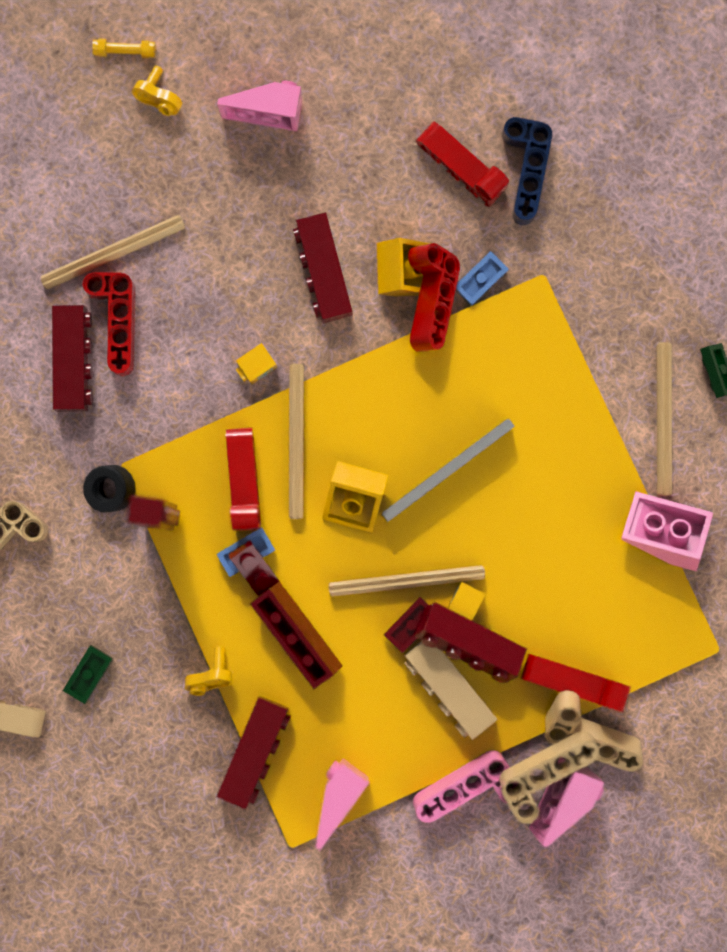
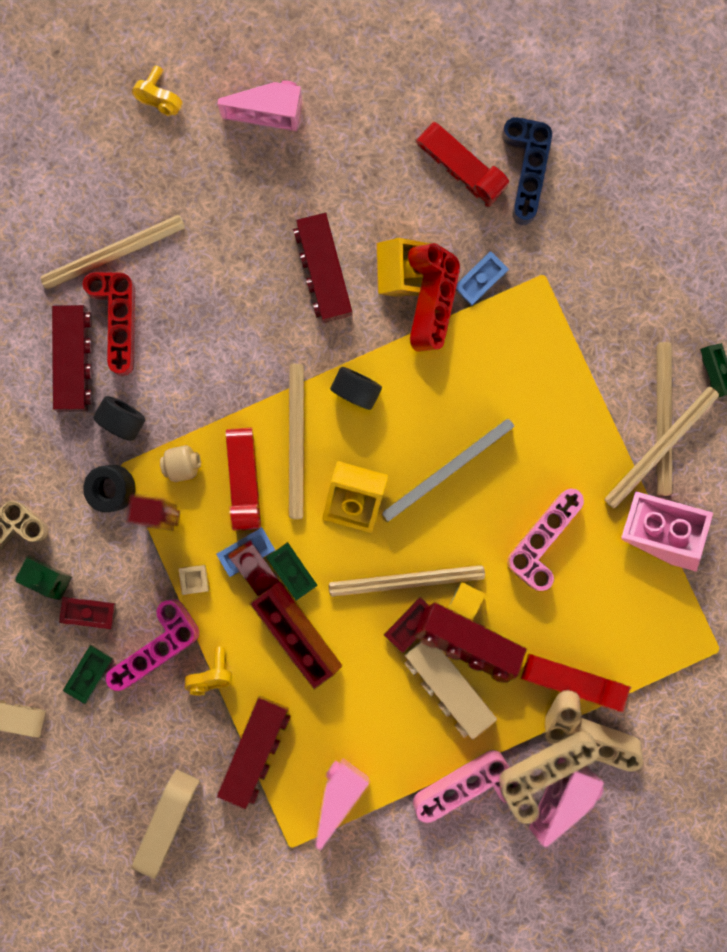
(43, 578): none -> dark green torso
(87, 613): none -> dark red plate
(102, 47): yellow bar -> none
(119, 418): none -> black tyre
(151, 651): none -> dark pink beam
(165, 823): none -> tan beam
(180, 463): none -> tan head
(193, 579): none -> tan plate
(255, 364): yellow brick -> none
(292, 571): none -> dark green plate
(356, 388): none -> black tyre
(549, 535): none -> bright pink beam
(663, 445): none -> tan axle

